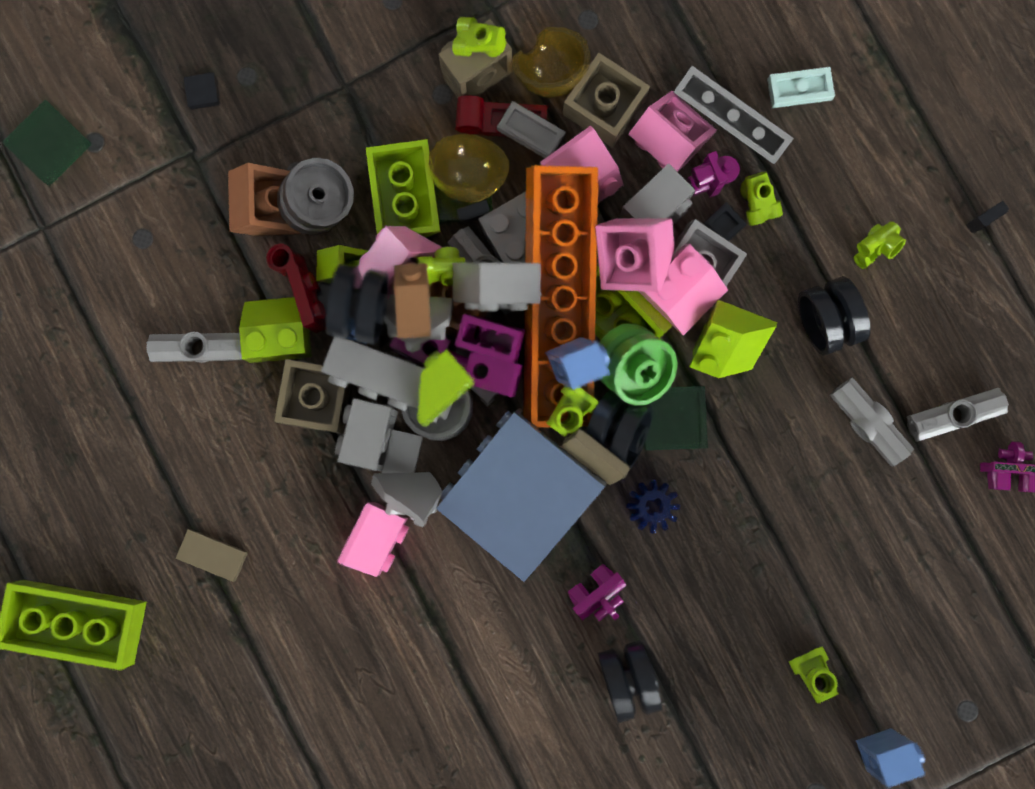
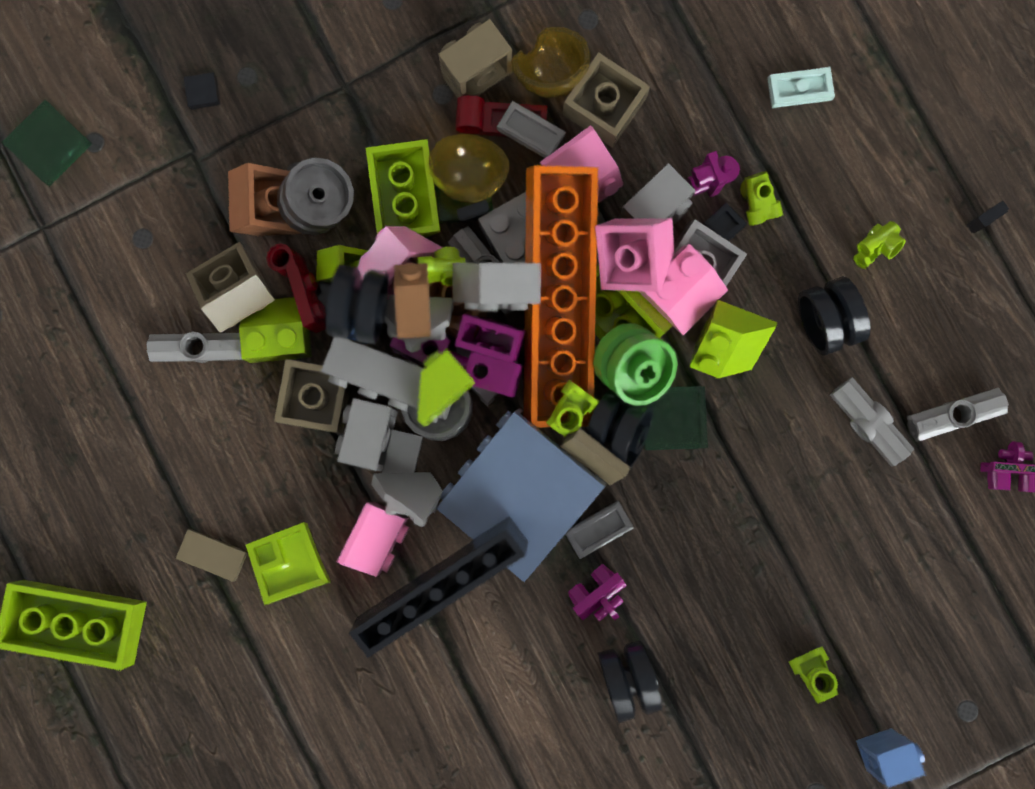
(229, 287): none -> dark tan brick
(286, 563): none -> lime plate
(439, 587): none -> black brick
(478, 38): lime plate -> none
(578, 362): medium blue brick -> none
(599, 529): none -> flat silver tile
(653, 517): clear blue gear -> none
(671, 131): bright pink slope -> none
(733, 115): light grey brick -> none

